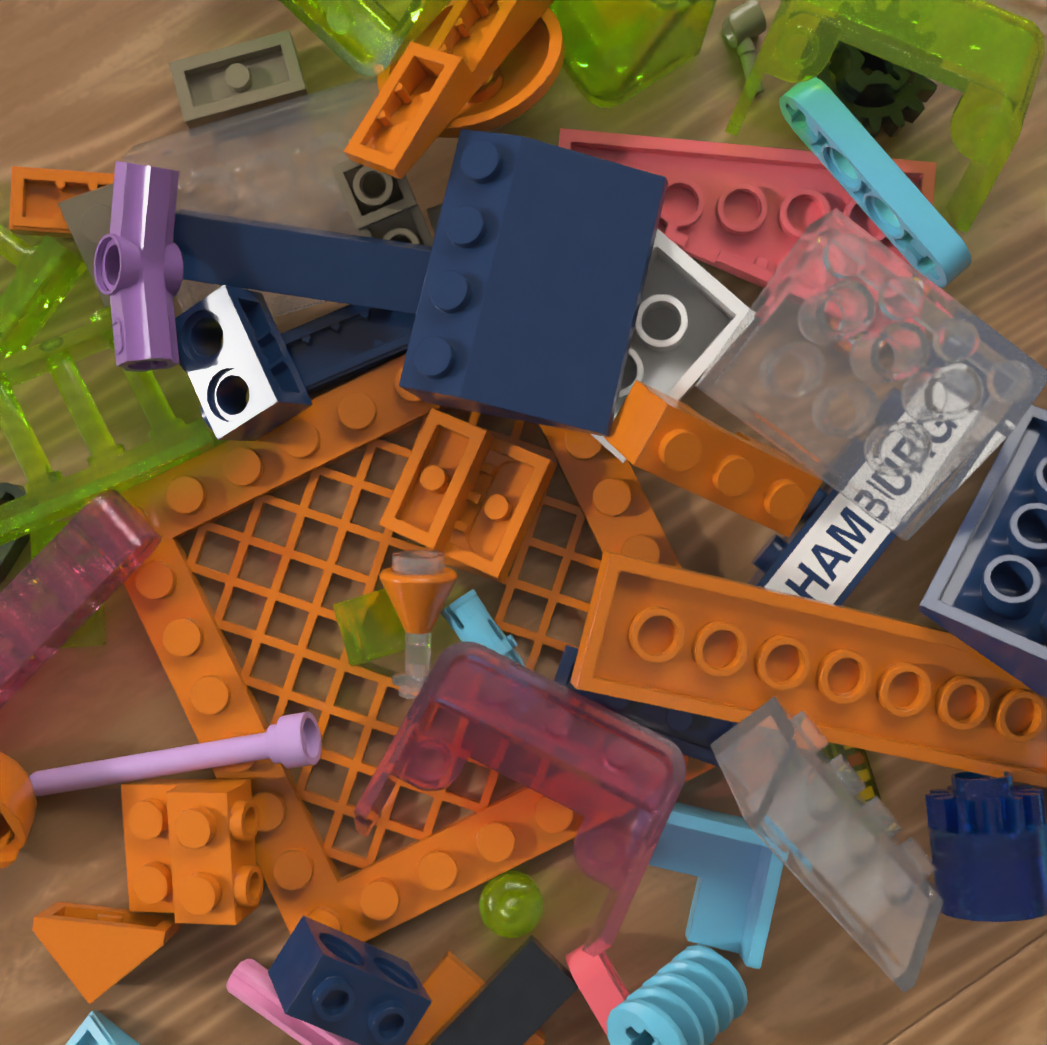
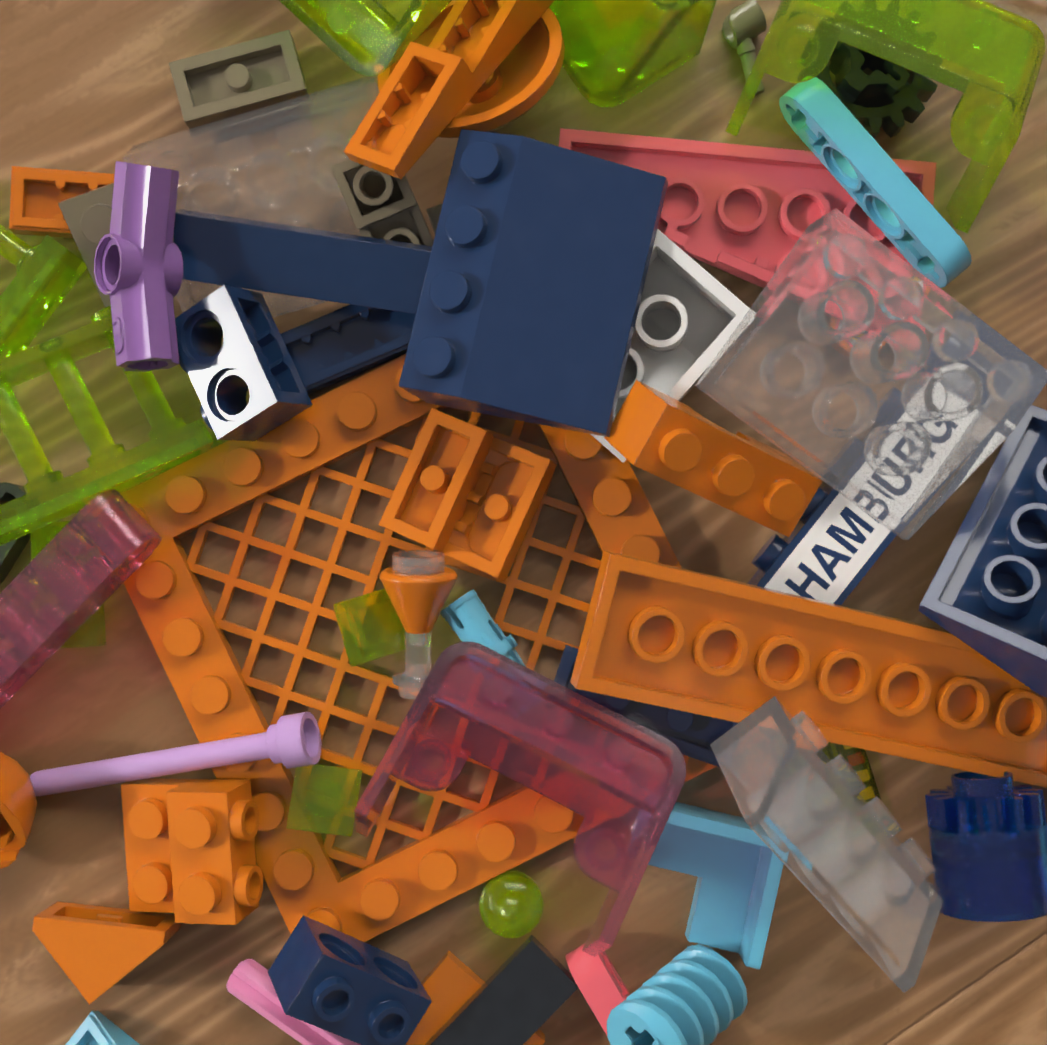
(324, 799): none -> clear neon green plate

